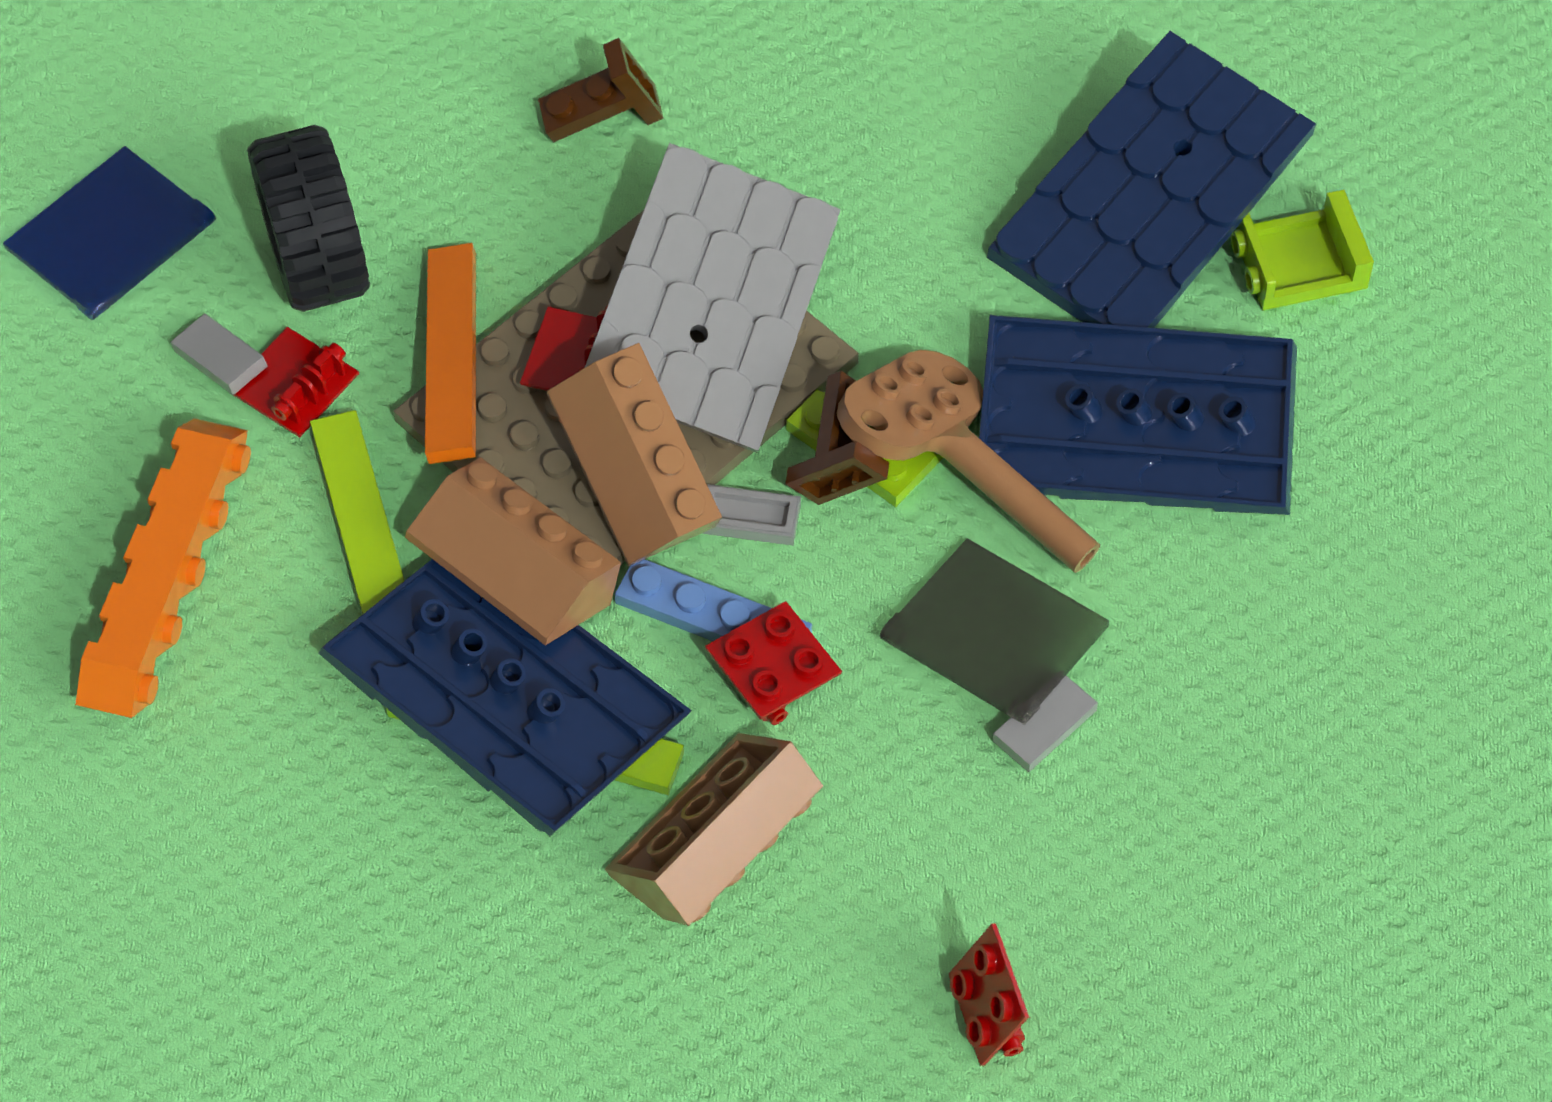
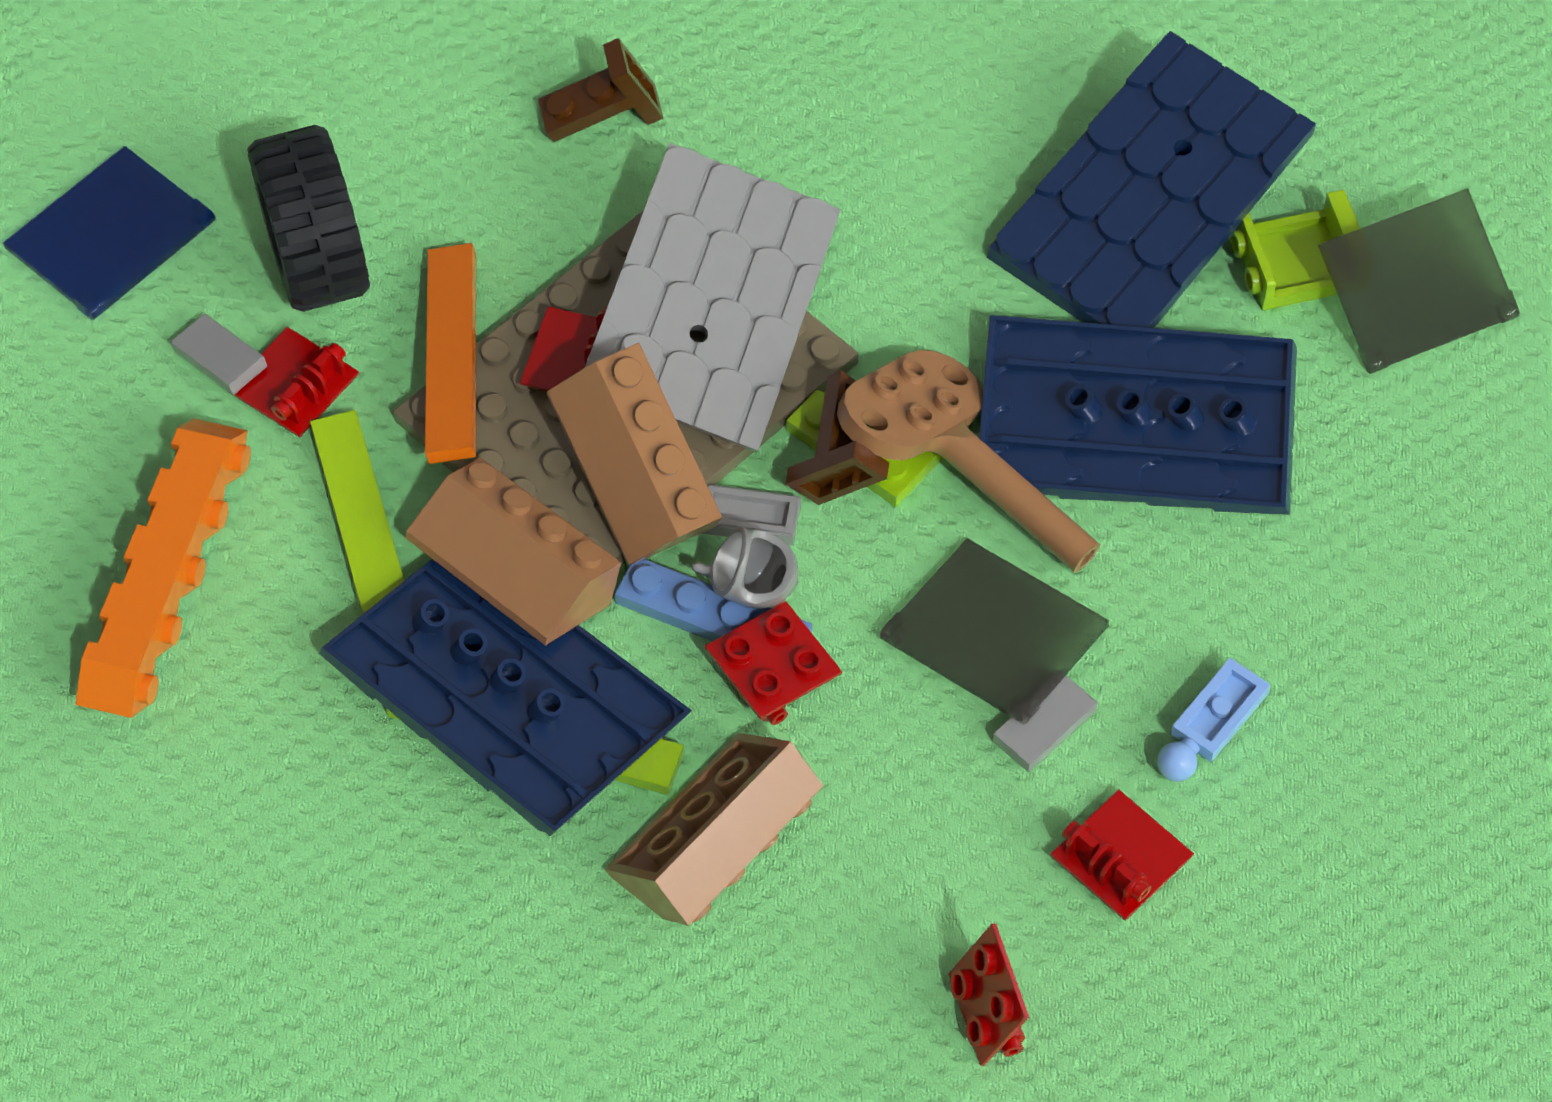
(752, 569): none -> light grey piece
(1121, 854): none -> red hinge
(1212, 719): none -> light blue plate
(1418, 280): none -> clear smoke piece

